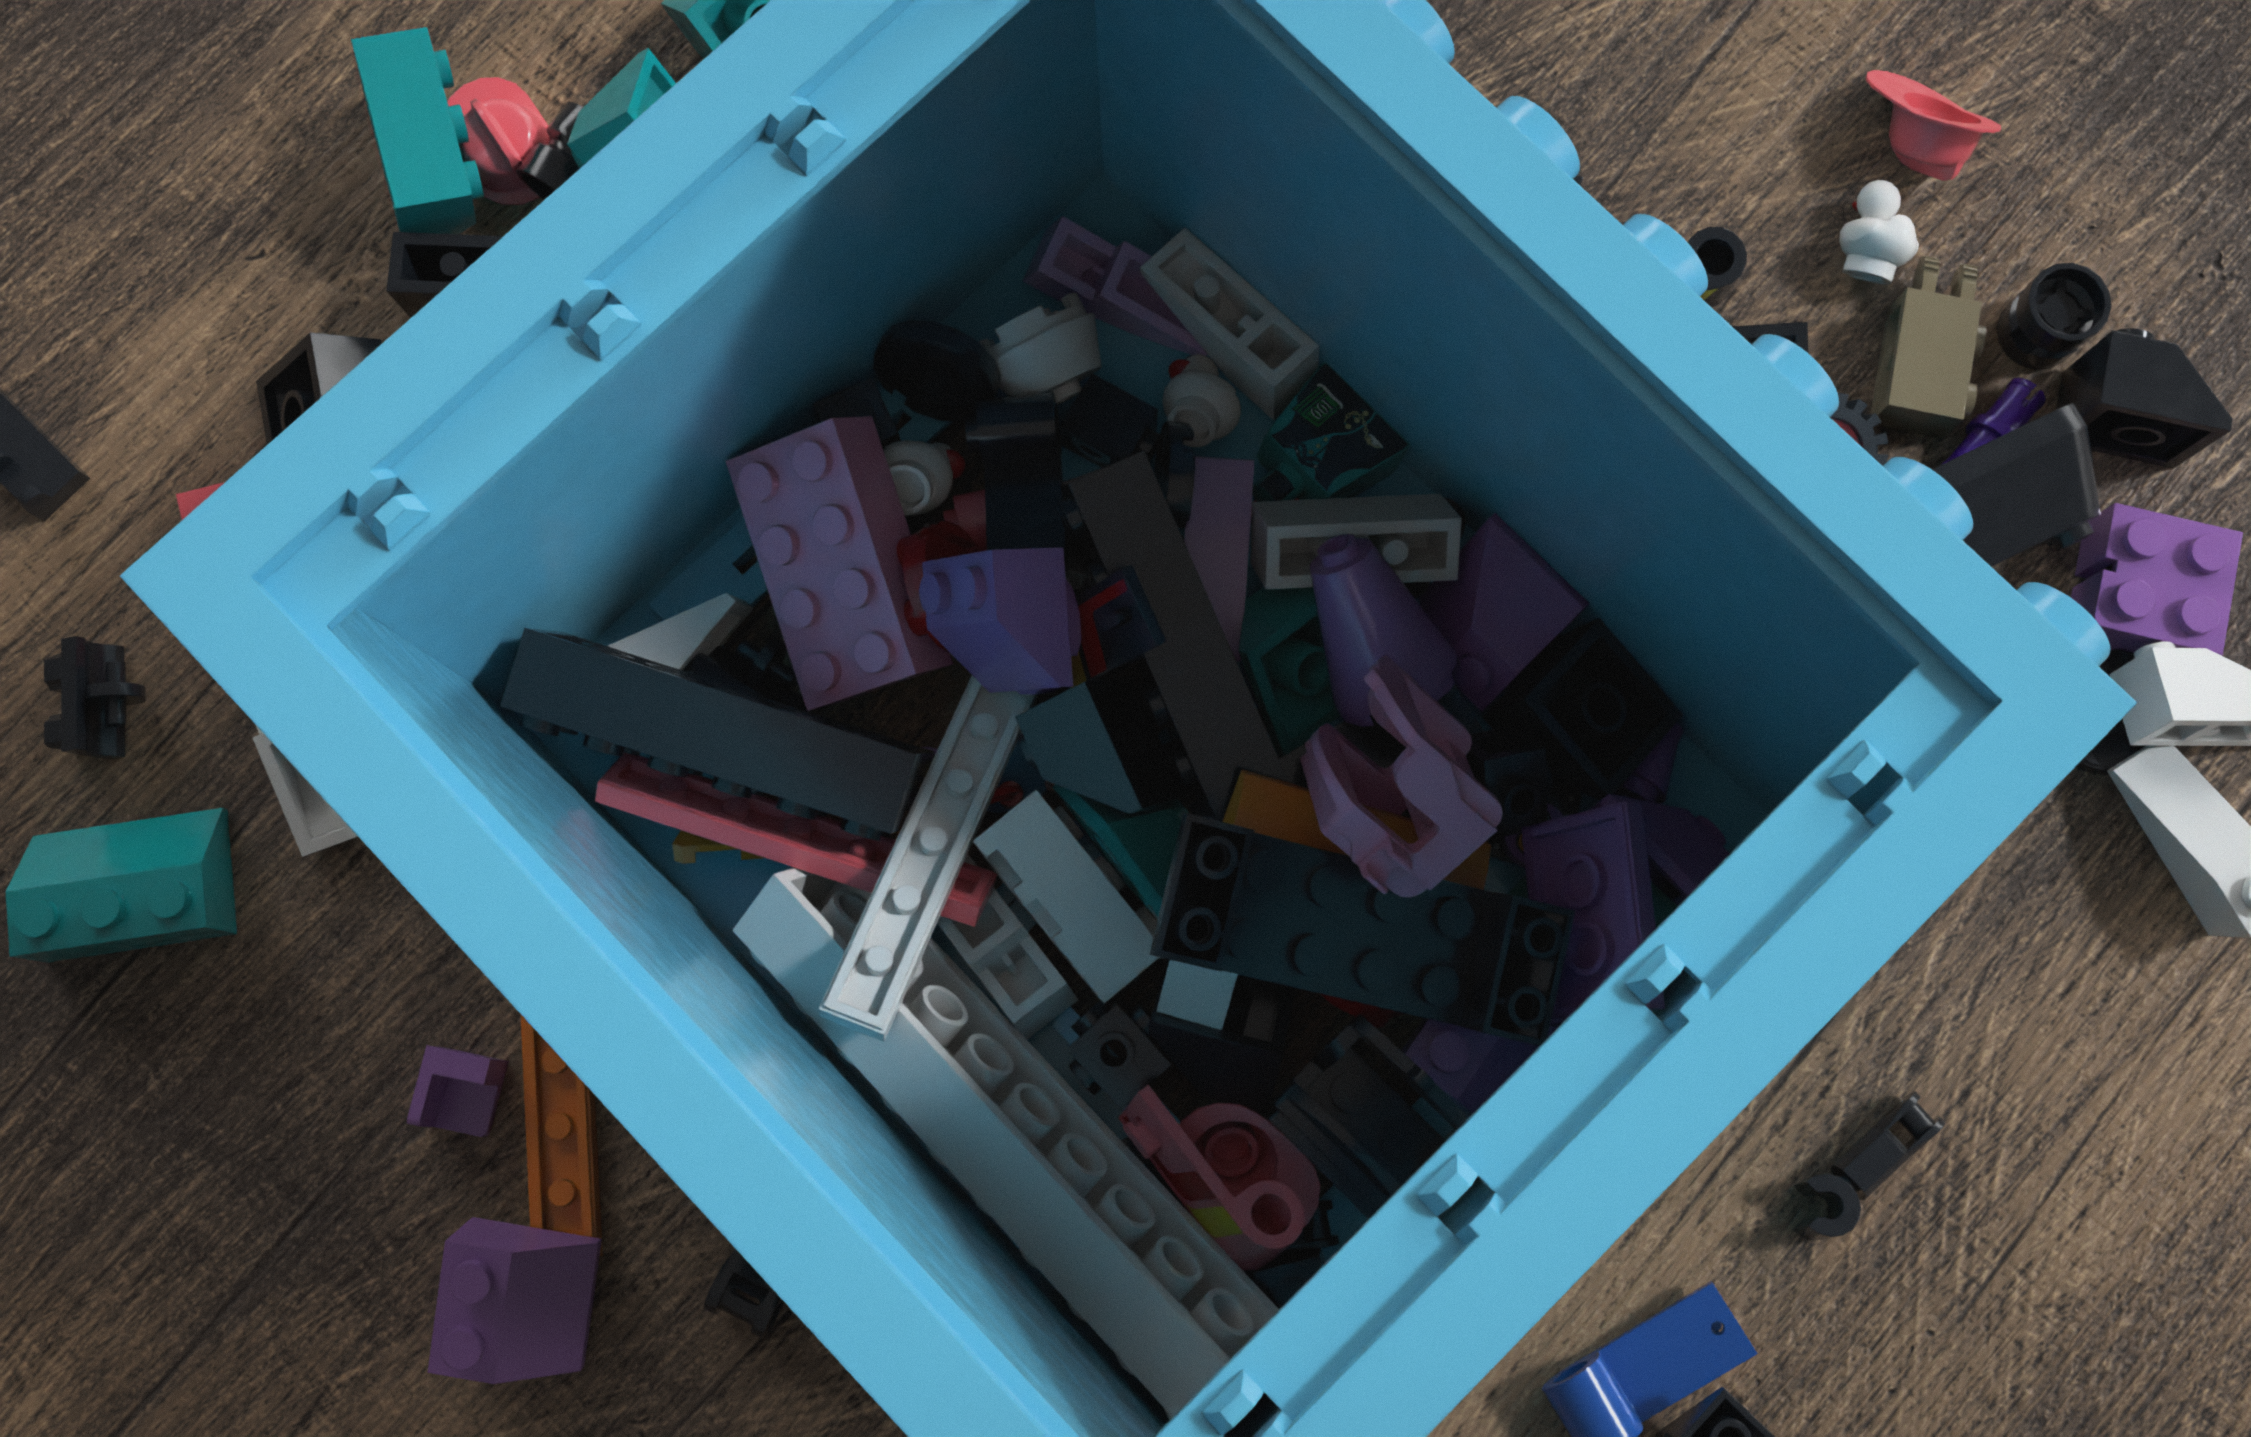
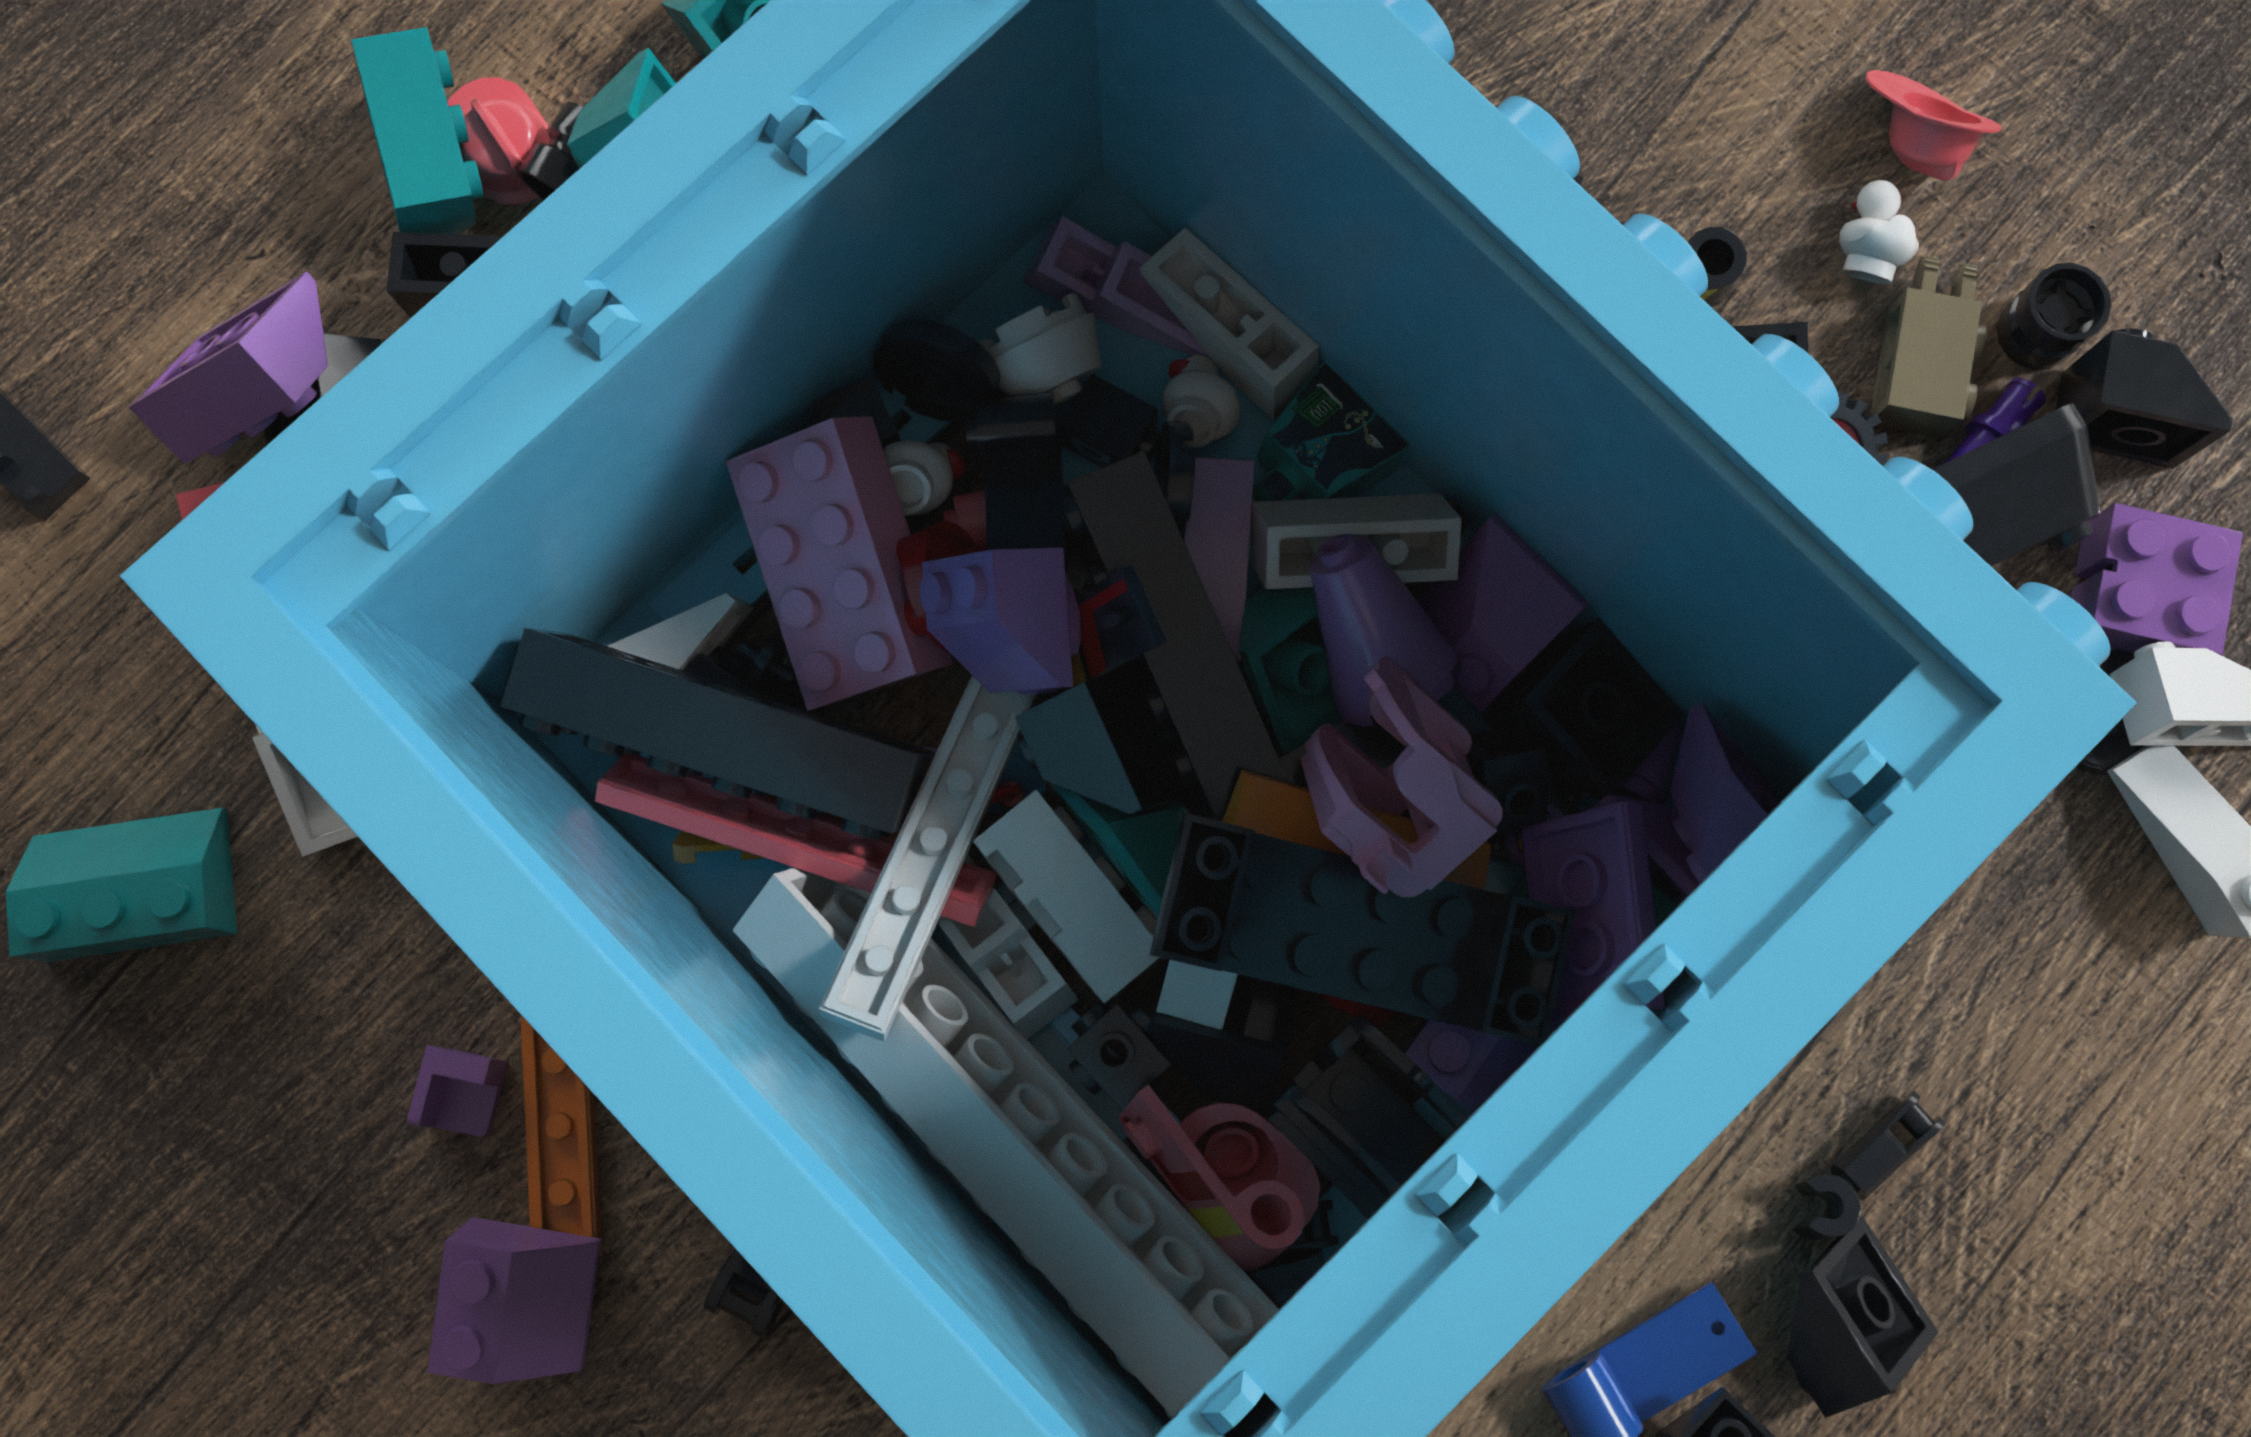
(91, 698): black hips -> none
(239, 374): none -> medium lavender slope
(1715, 793): none -> medium lavender slope
(1855, 1324): none -> black slope

